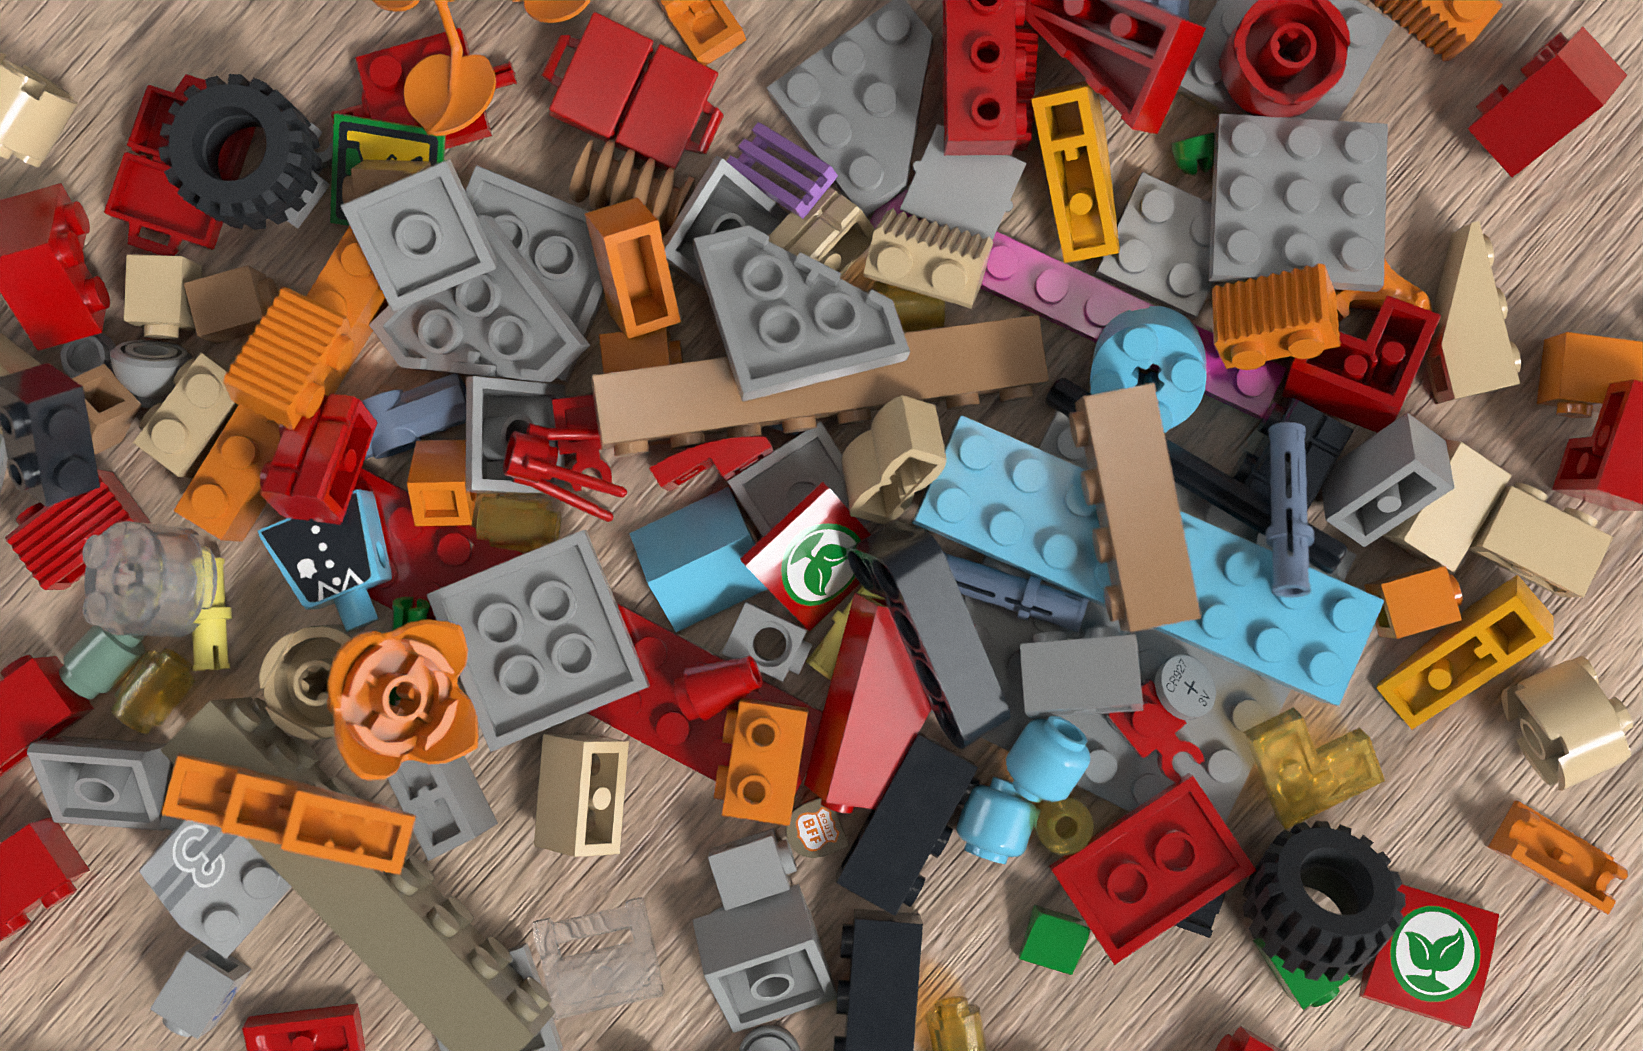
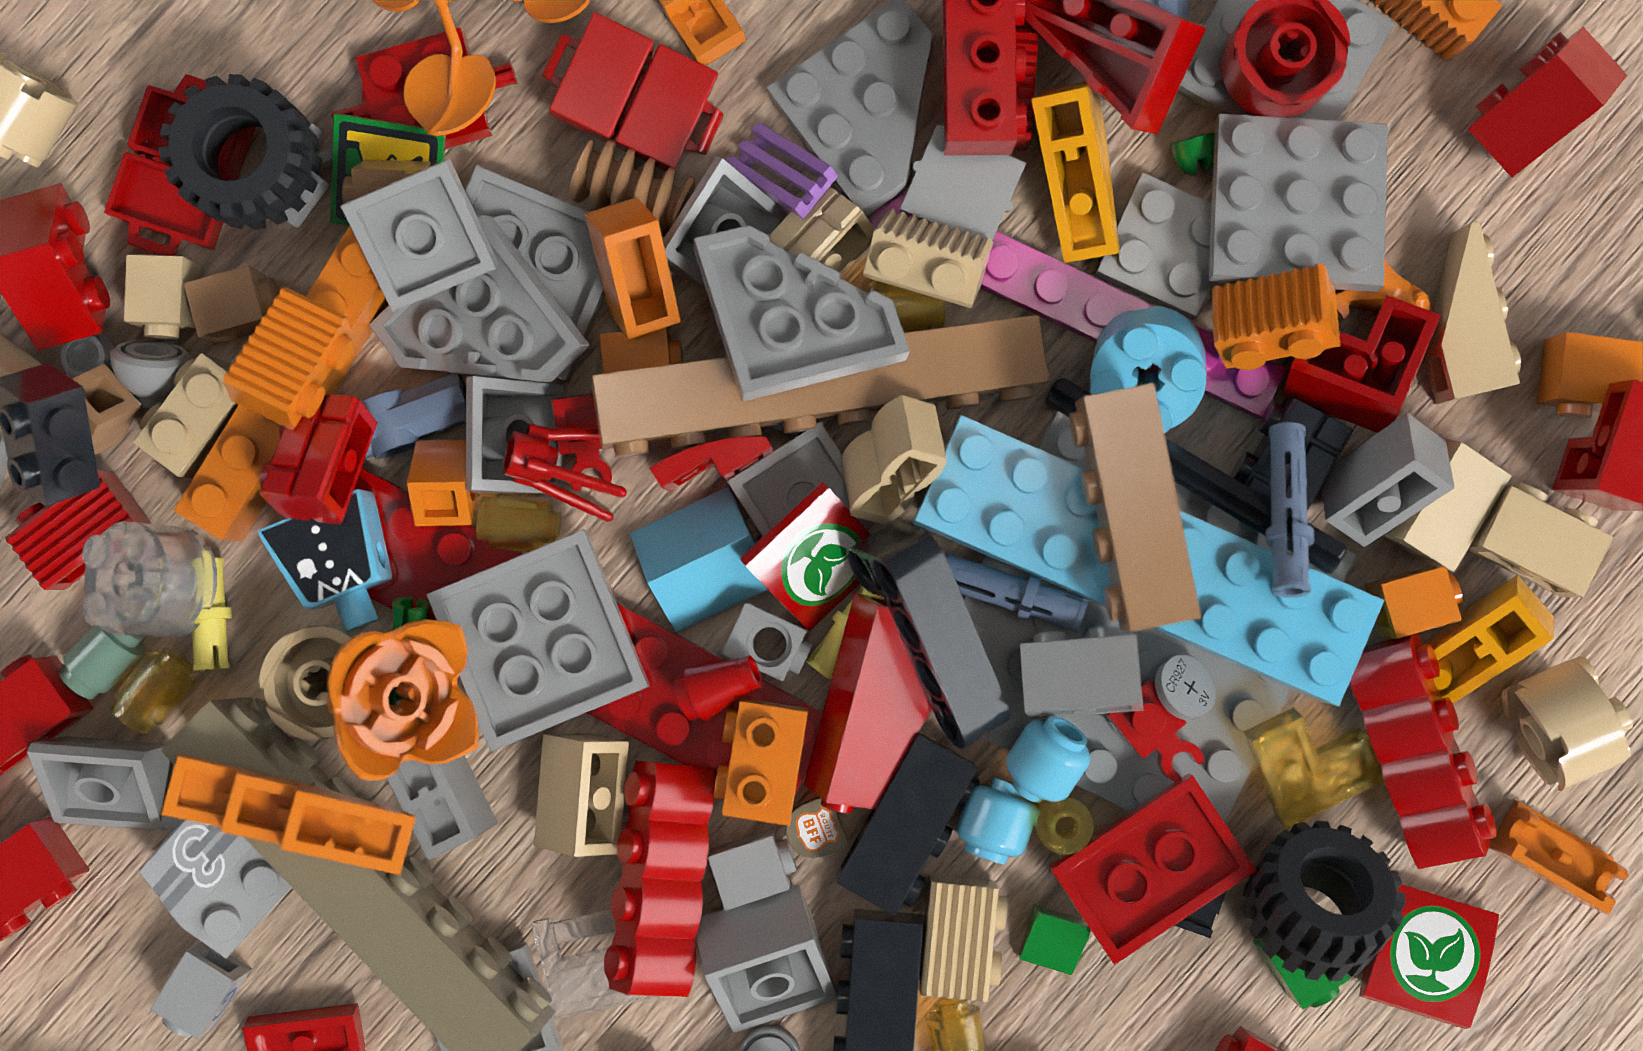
(660, 886): none -> red brick
(960, 938): none -> tan brick
(1418, 752): none -> red brick

